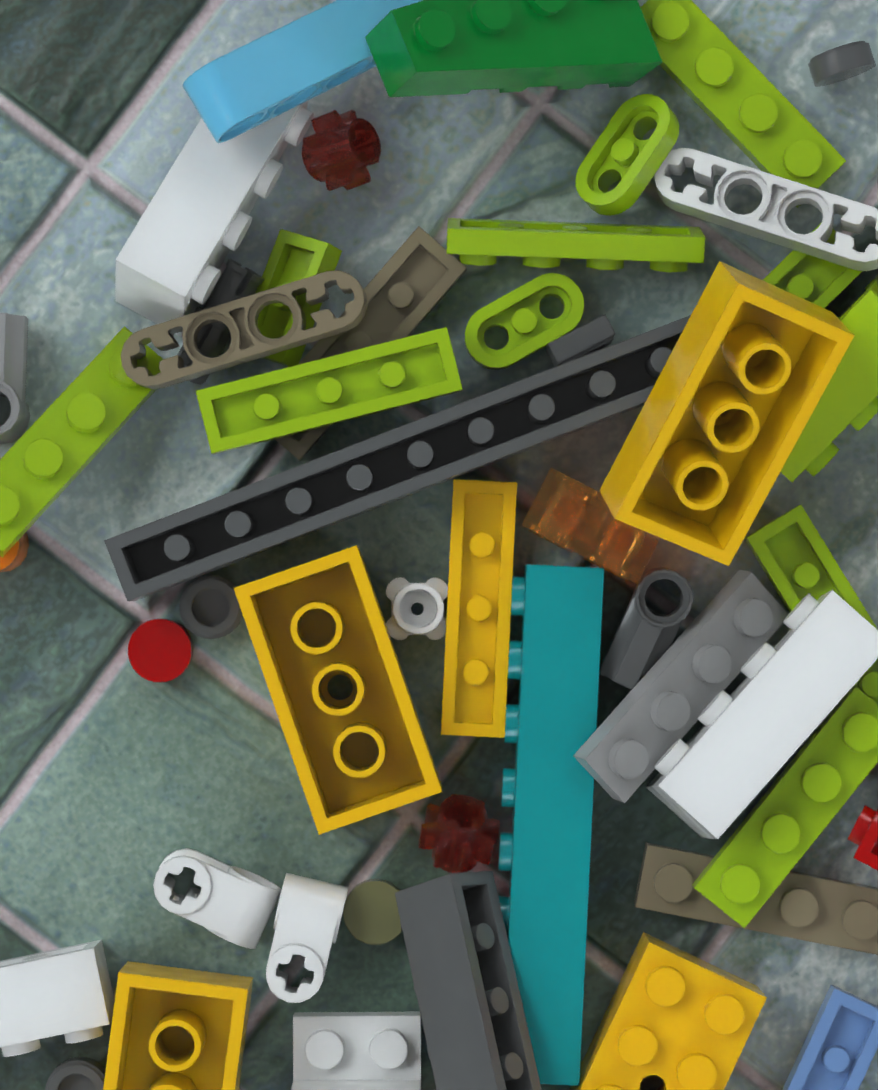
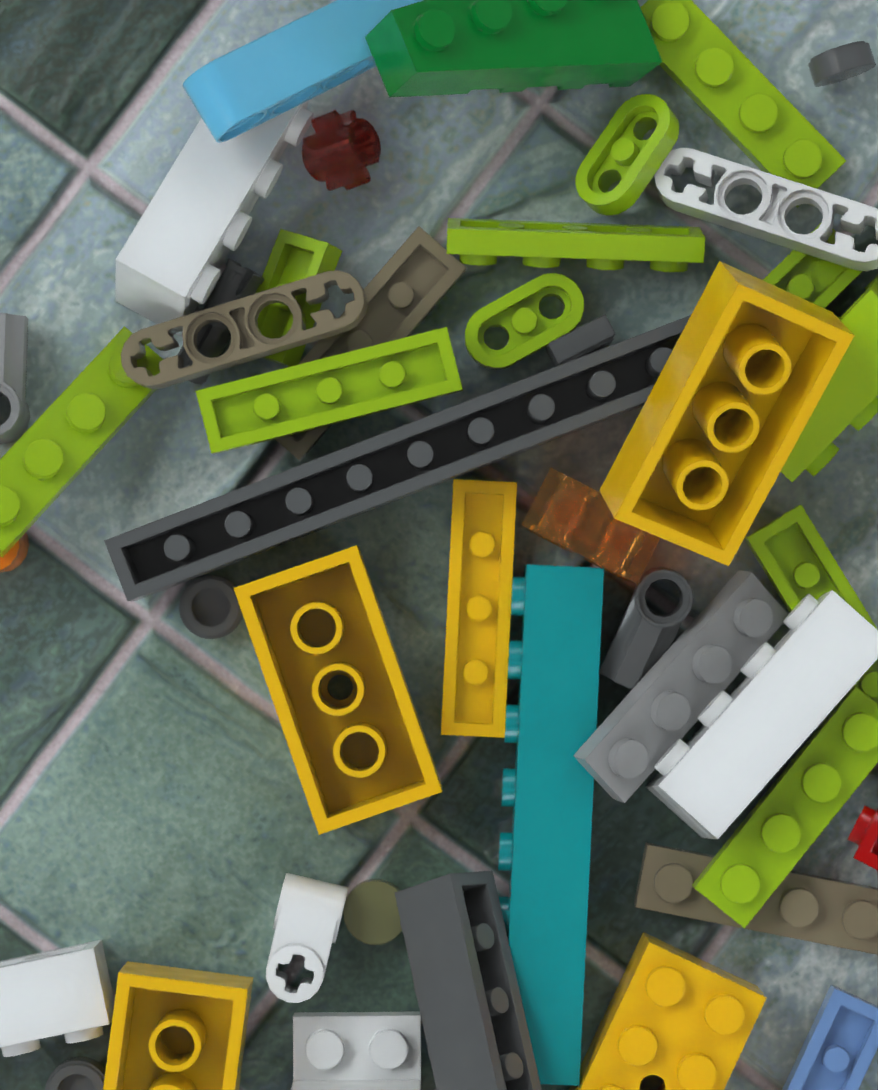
(160, 650): red tile -> none
(230, 899): white piece -> none
(402, 598): white plate -> none
(459, 834): clear red gear -> none

